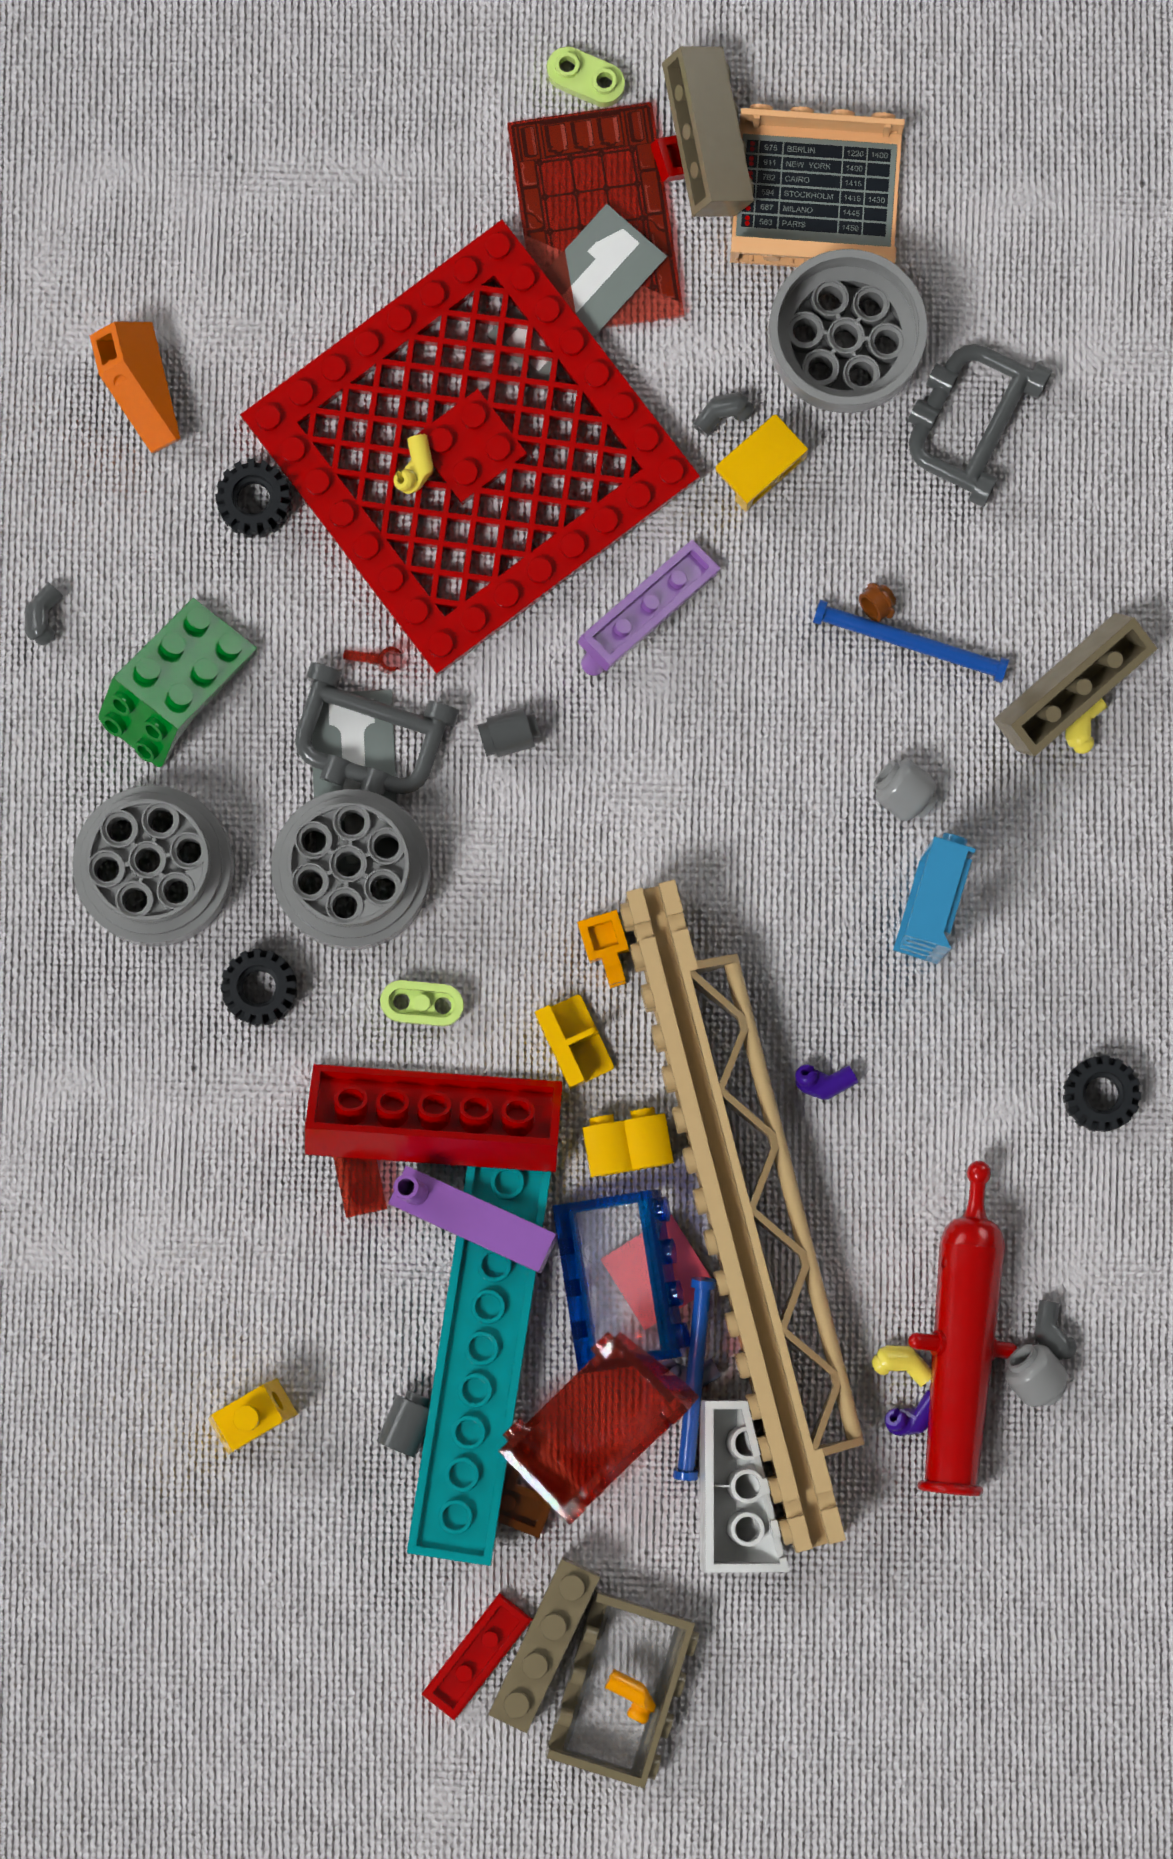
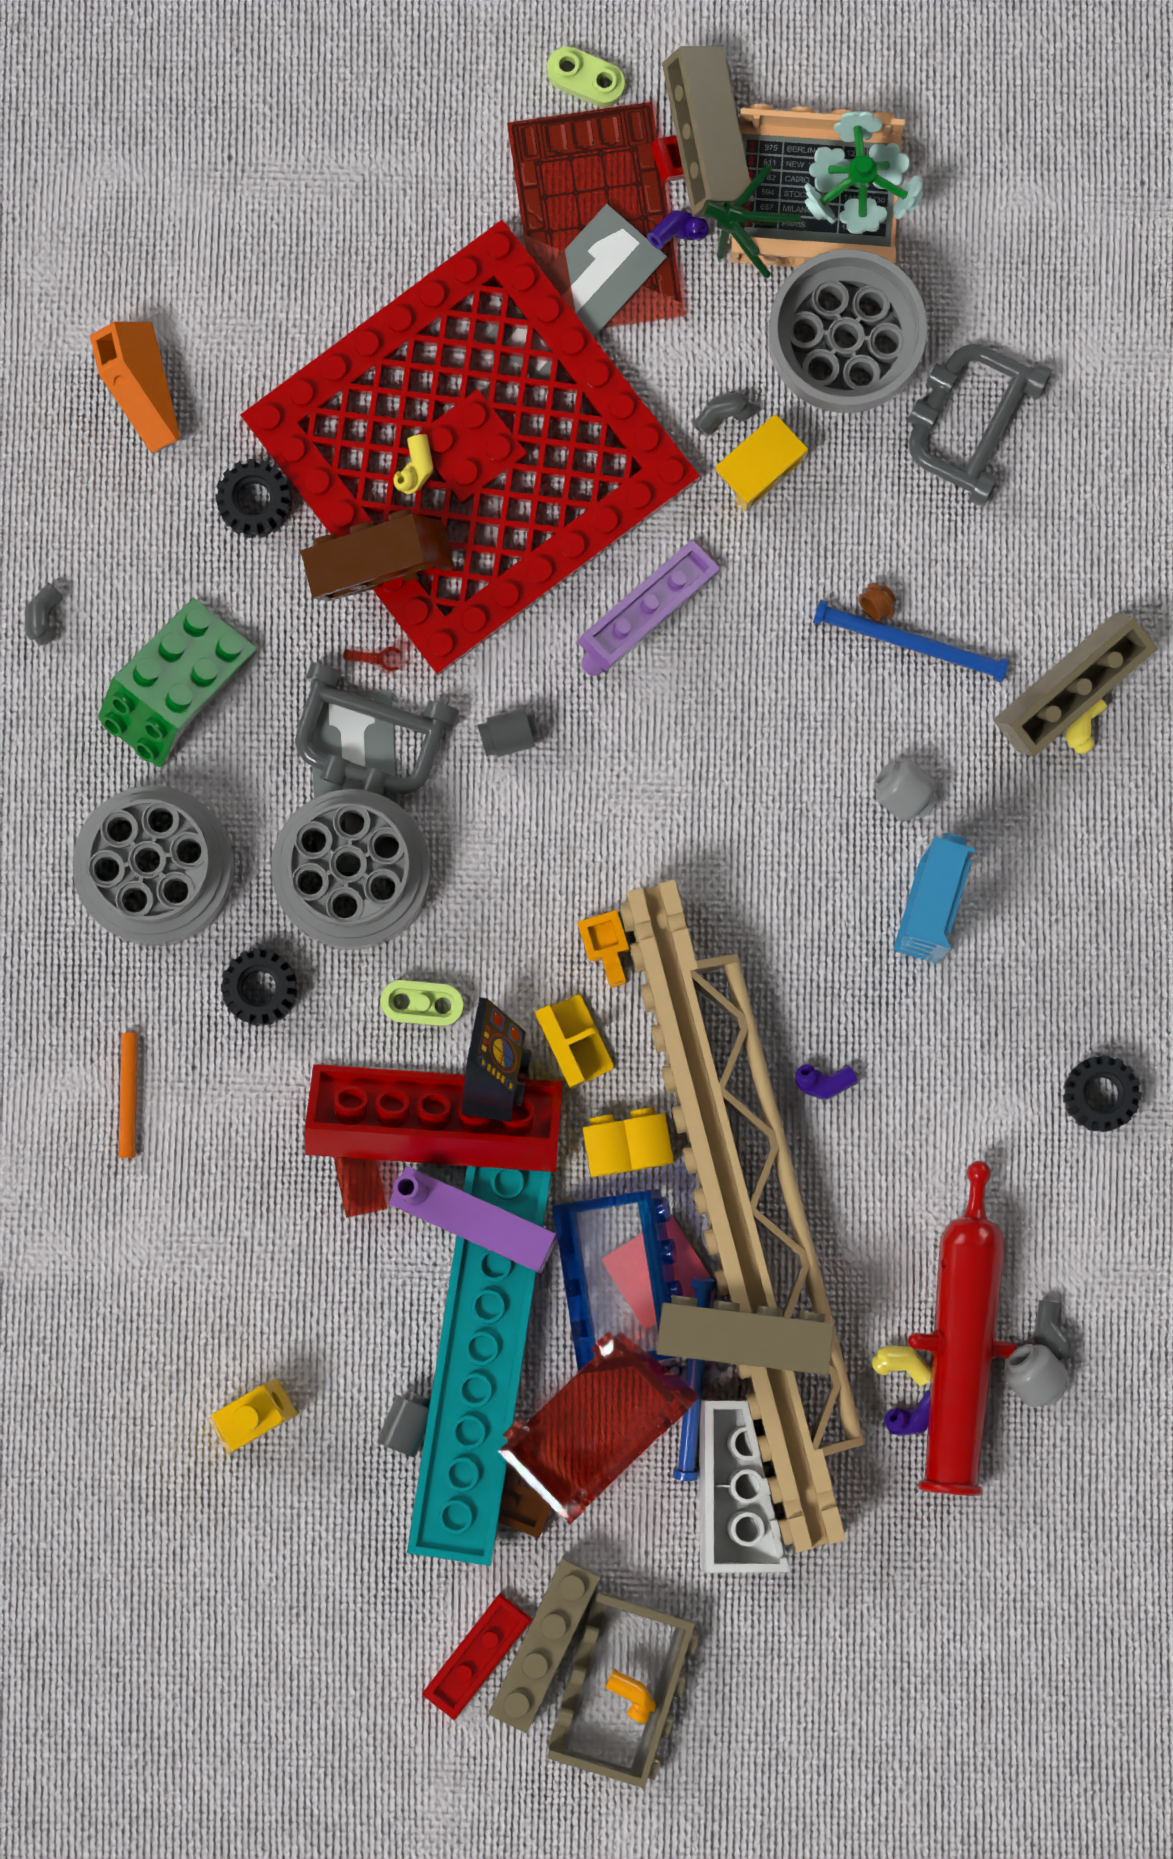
(128, 1095): none -> orange bar
(375, 555): none -> reddish brown wedge
(494, 1065): none -> black slope
(678, 225): none -> dark purple arm
(733, 218): none -> dark green plant
(745, 1338): none -> dark tan brick
(881, 168): none -> light aqua plant

